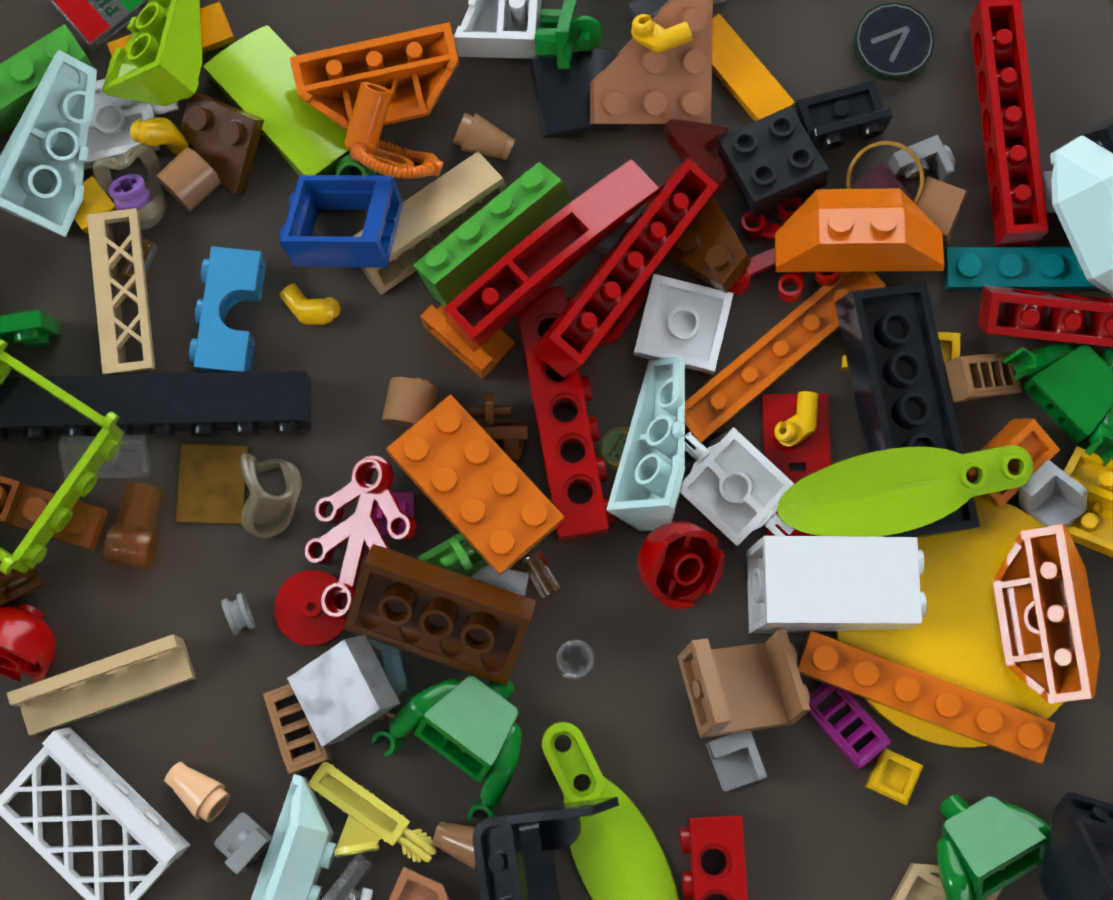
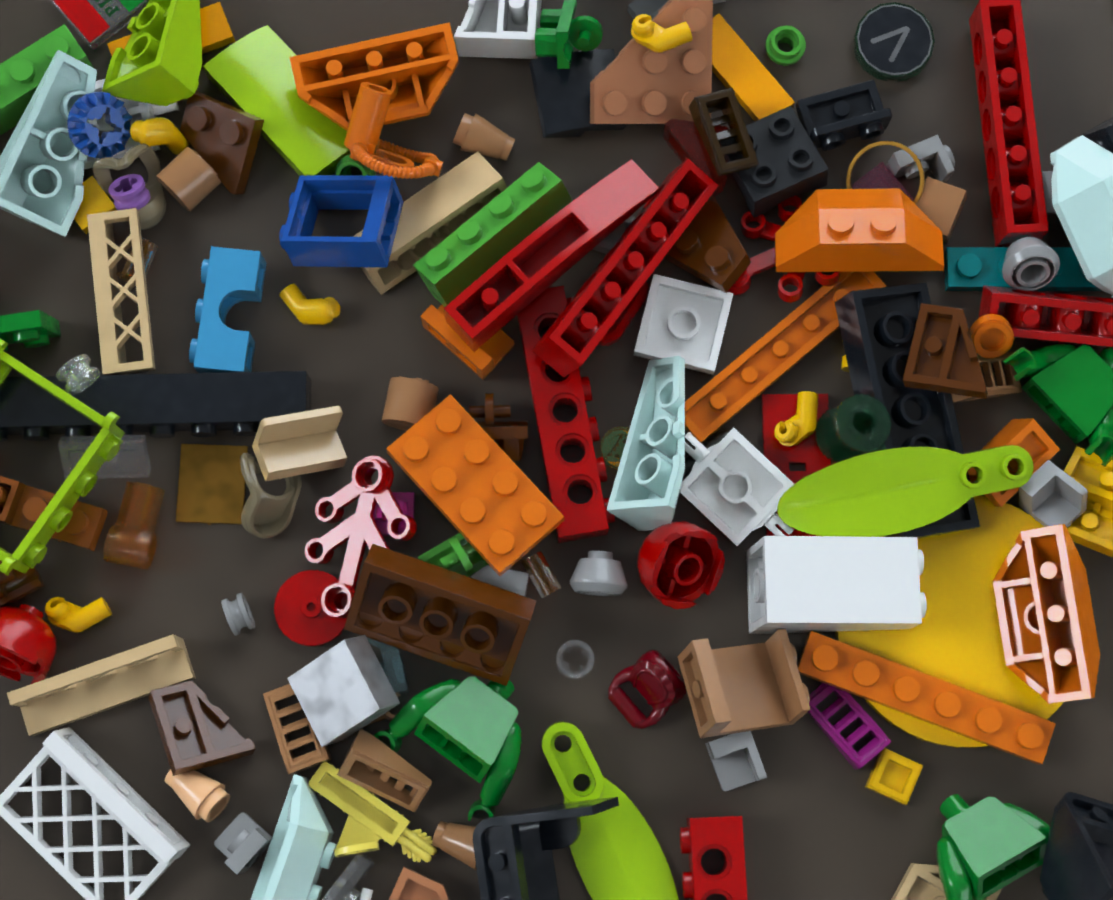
(74, 617): none -> yellow arm
(78, 374): none -> clear bush
(86, 136): none -> blue gear
(194, 729): none -> wing
(299, 443): none -> tan panel
(371, 765): none -> medium nougat slope
(599, 575): none -> light grey cone
(656, 683): none -> dark red piece
(726, 102): none -> dark brown slope
(788, 35): none -> bright green plate
(853, 428): none -> clear green hose
(944, 354): none -> reddish brown wing
(992, 335): none -> orange tile
(1030, 264): none -> light grey cone

